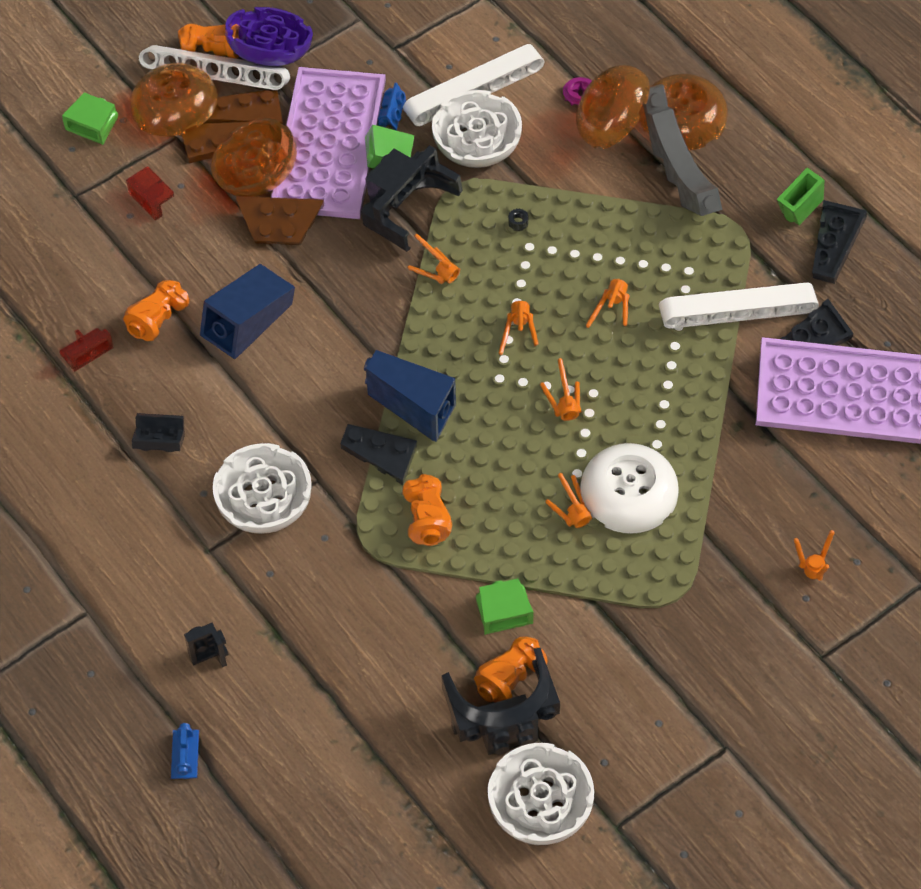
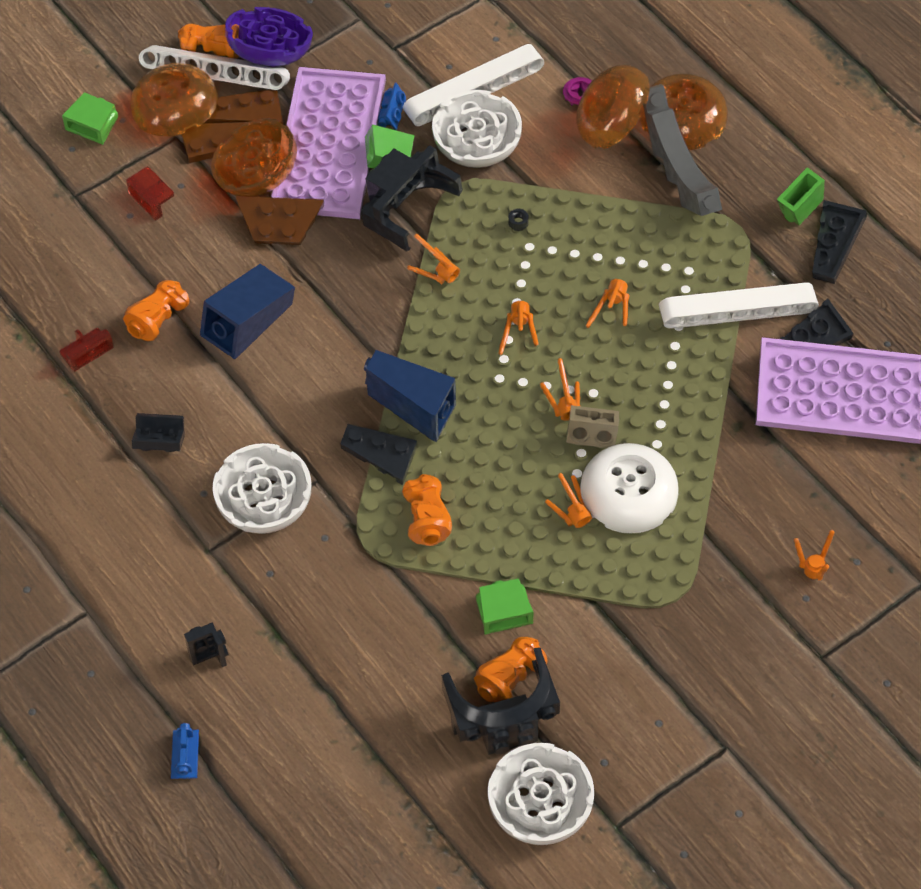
(592, 427): none -> dark tan brick

